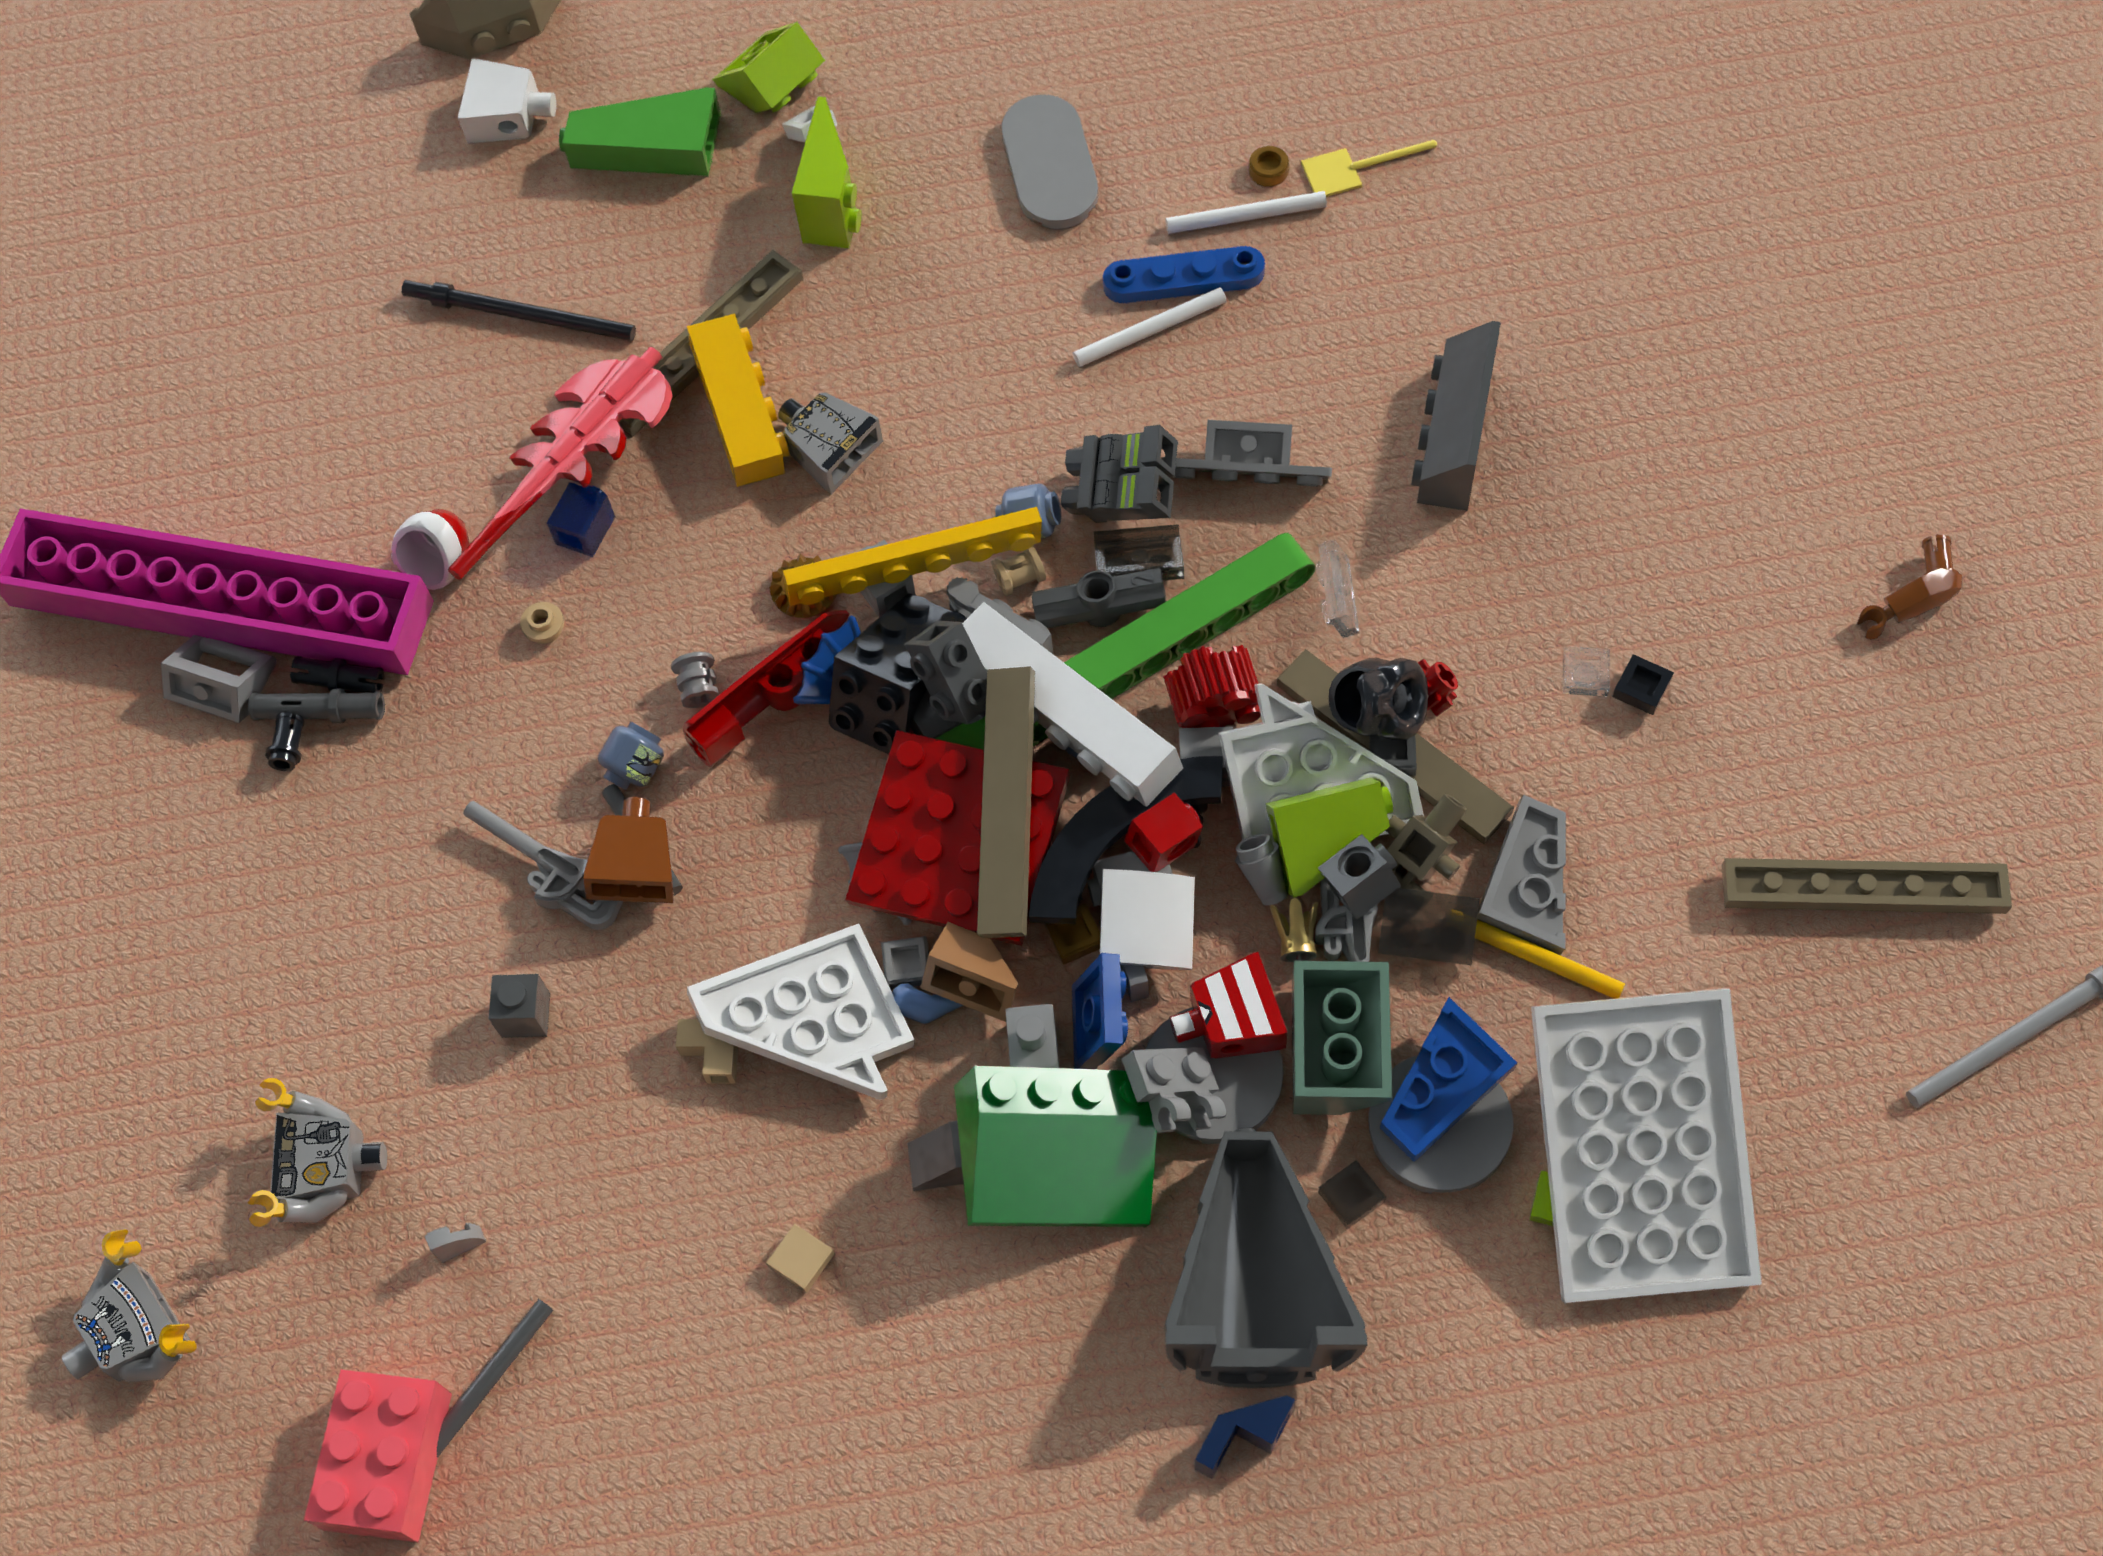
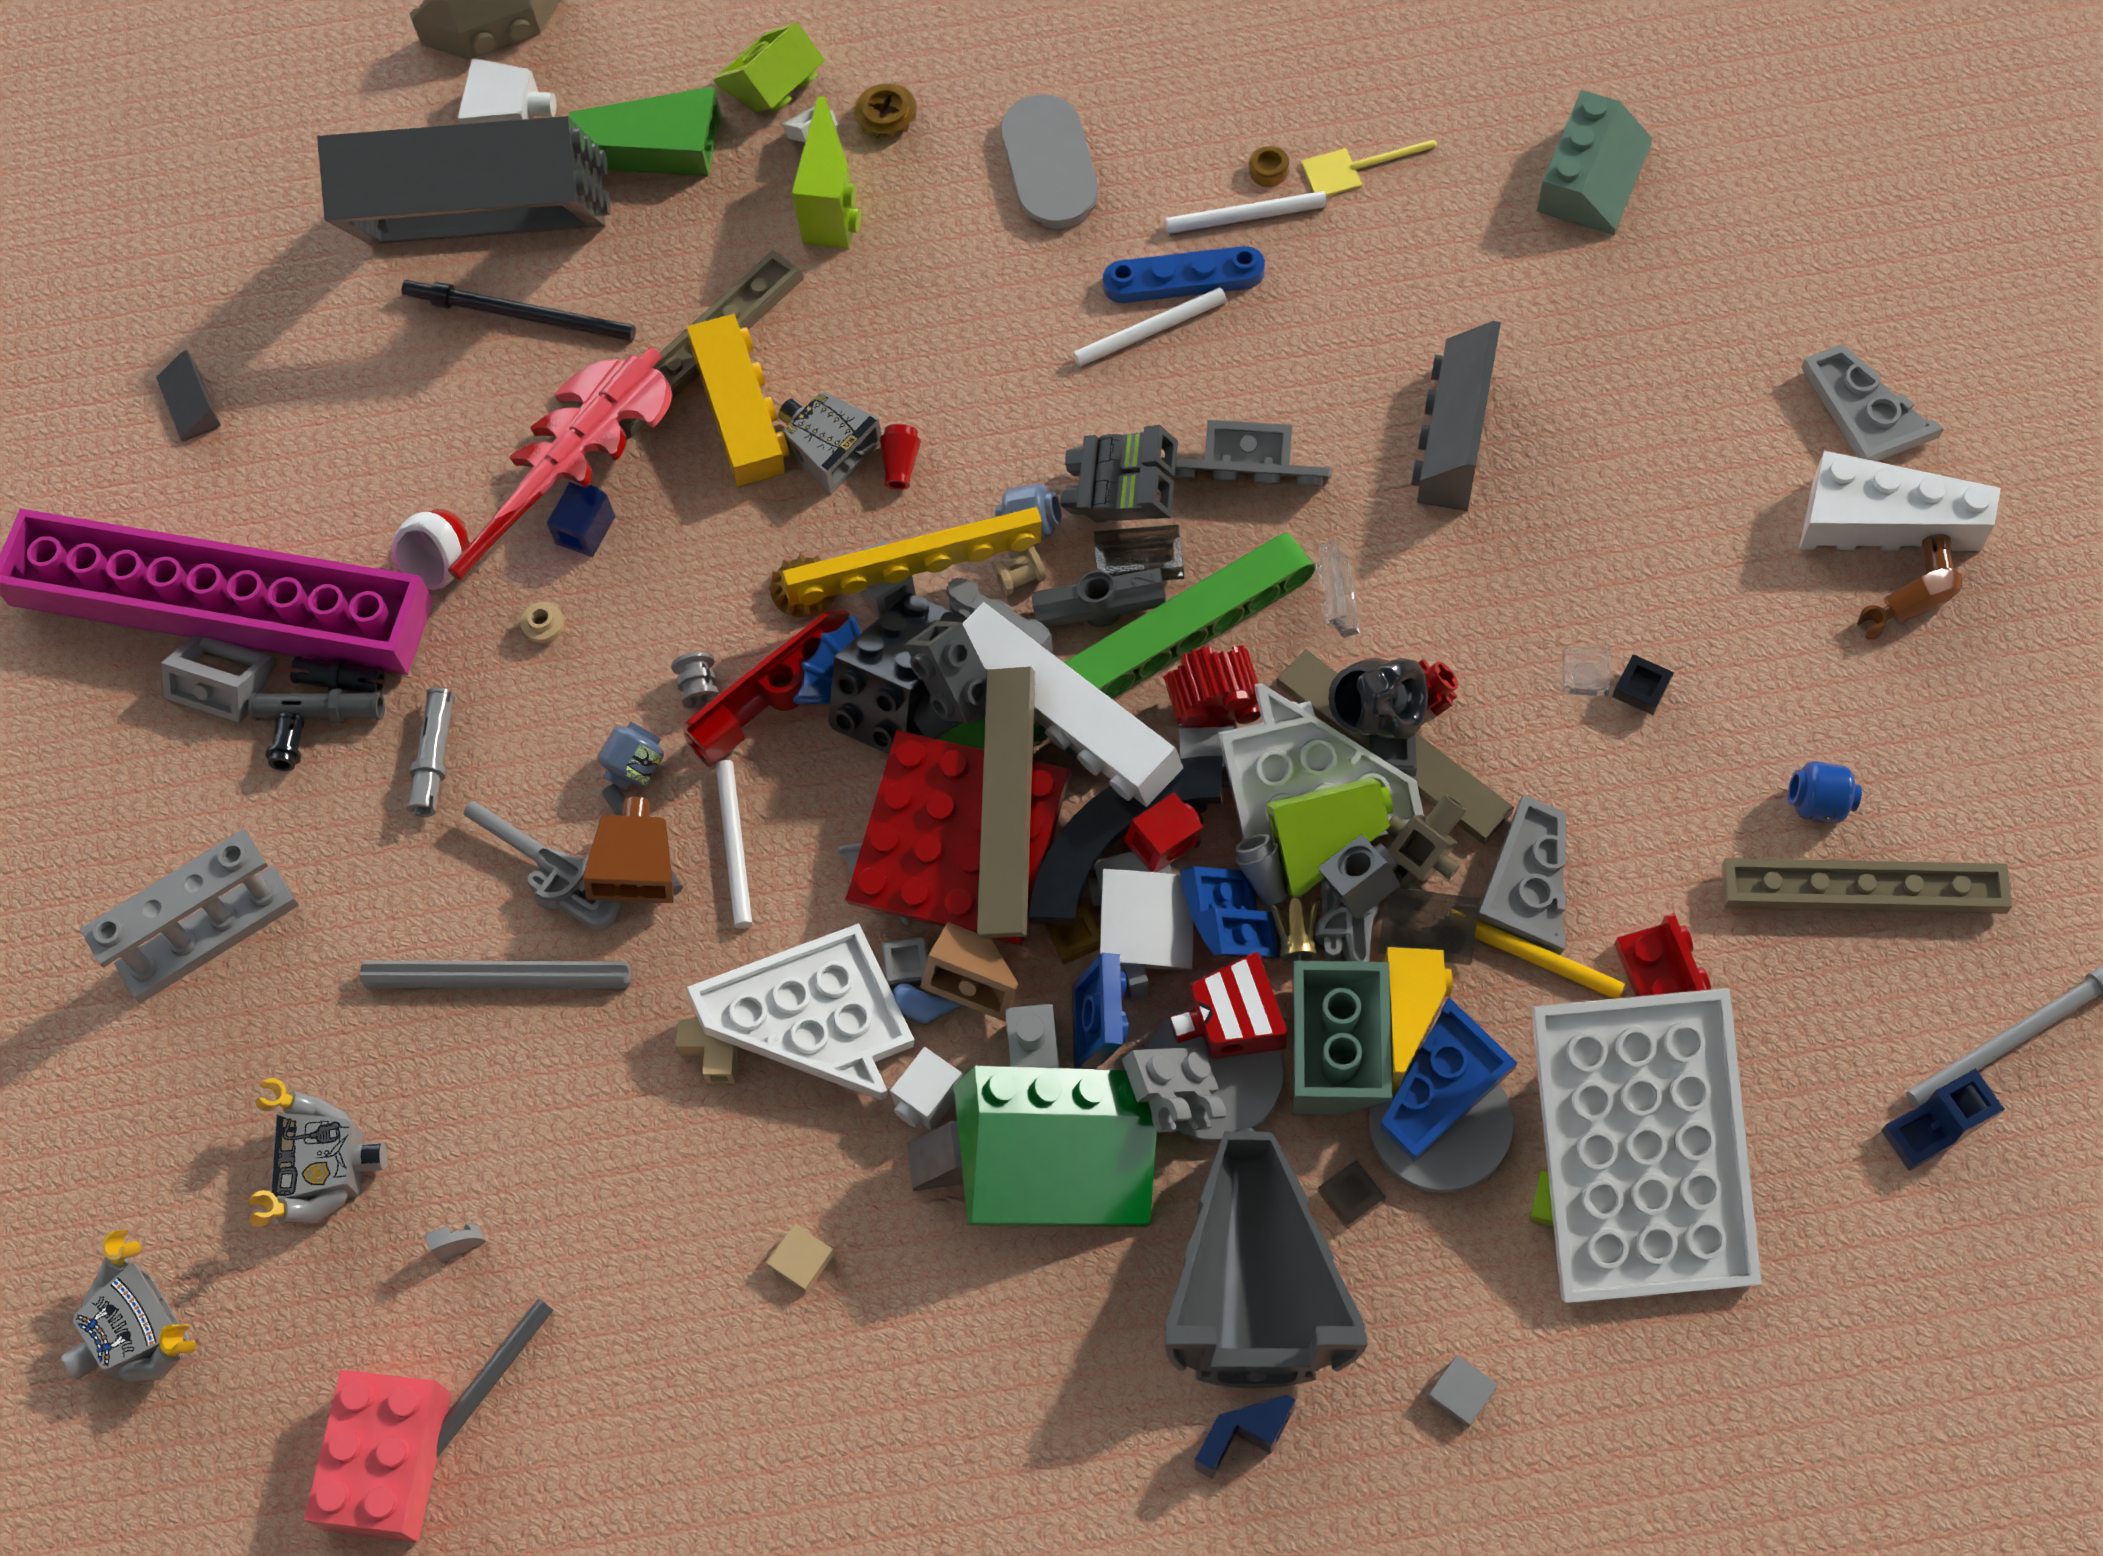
(187, 397): none -> dark grey slope
(203, 934): none -> light grey fence
(429, 767): none -> light grey pin
(463, 180): none -> dark grey door
(496, 974): none -> light grey axle
(519, 1005): dark grey brick -> none
(733, 844): none -> white bar
(876, 100): none -> pearl gold gear
(899, 452): none -> red cone
(925, 1090): none -> white brick
(1227, 913): none -> blue slope
(1416, 994): none -> yellow slope
(1462, 1391): none -> light grey tile
(1595, 164): none -> sand green slope
(1661, 960): none -> red bracket
(1824, 792): none -> blue head
(1865, 409): none -> light grey wing
(1894, 507): none -> white wedge
(1943, 1120): none -> dark blue slope

